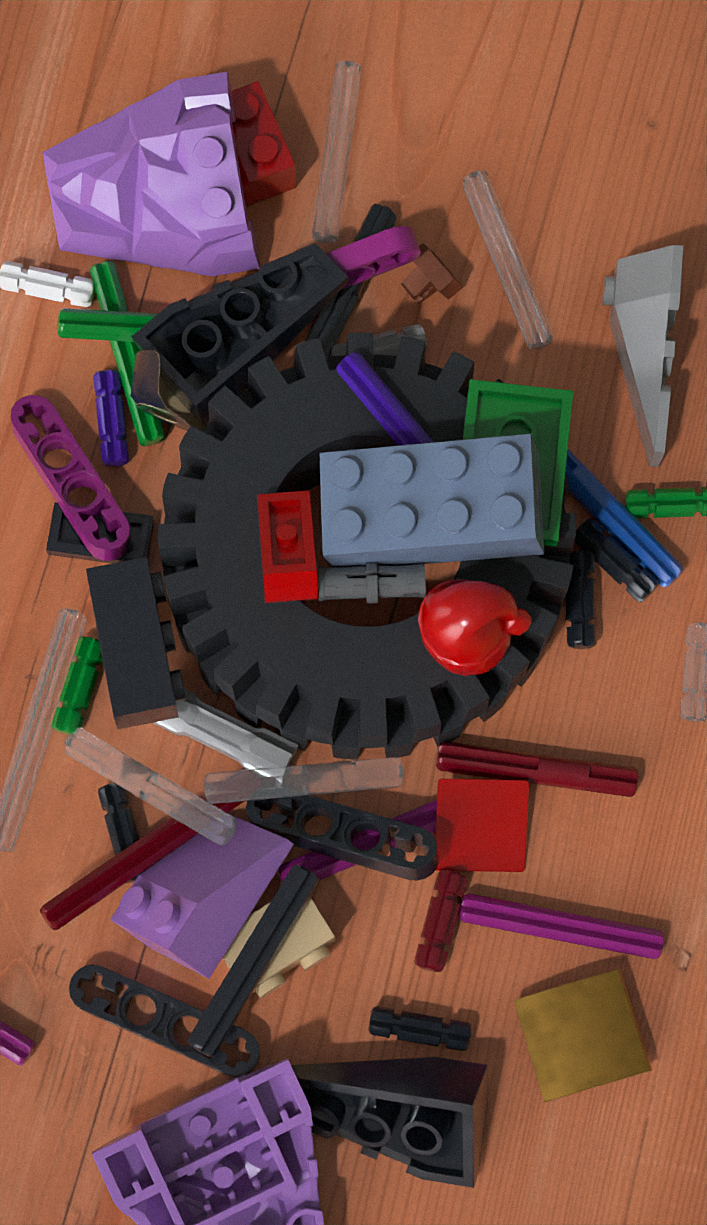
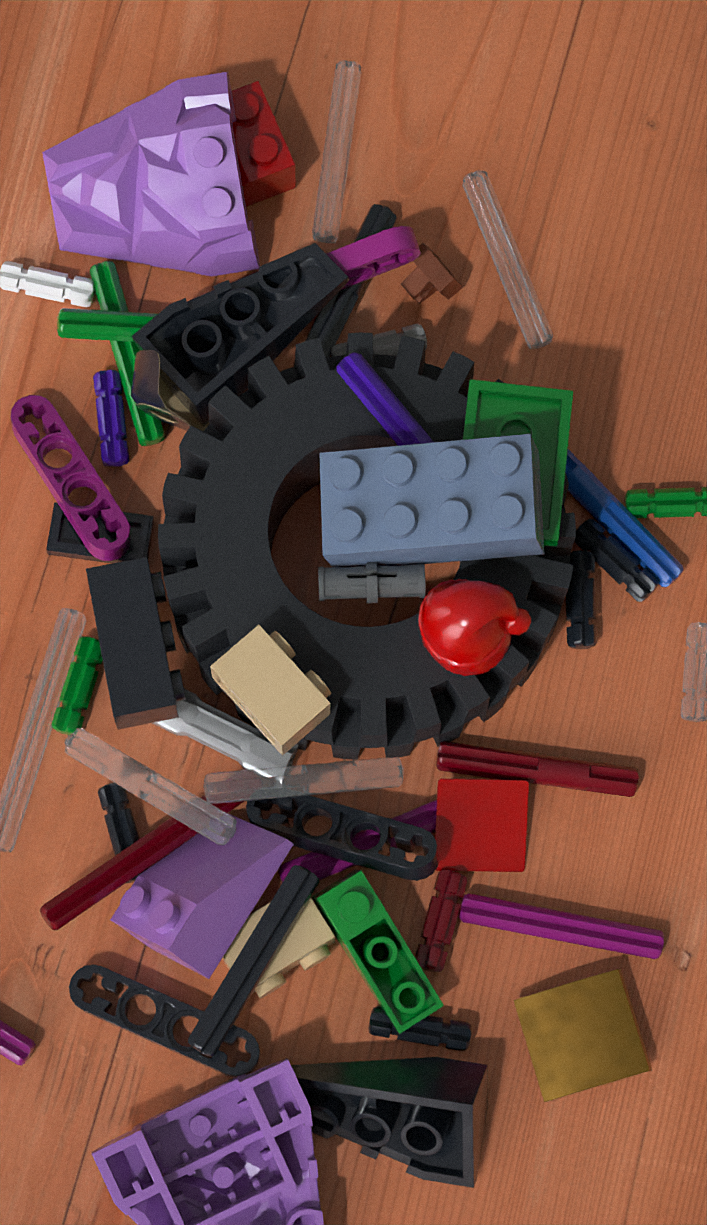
(272, 688): none -> tan brick
(287, 547): red plate -> none
(377, 950): none -> green slope
(642, 310): light grey wedge -> none

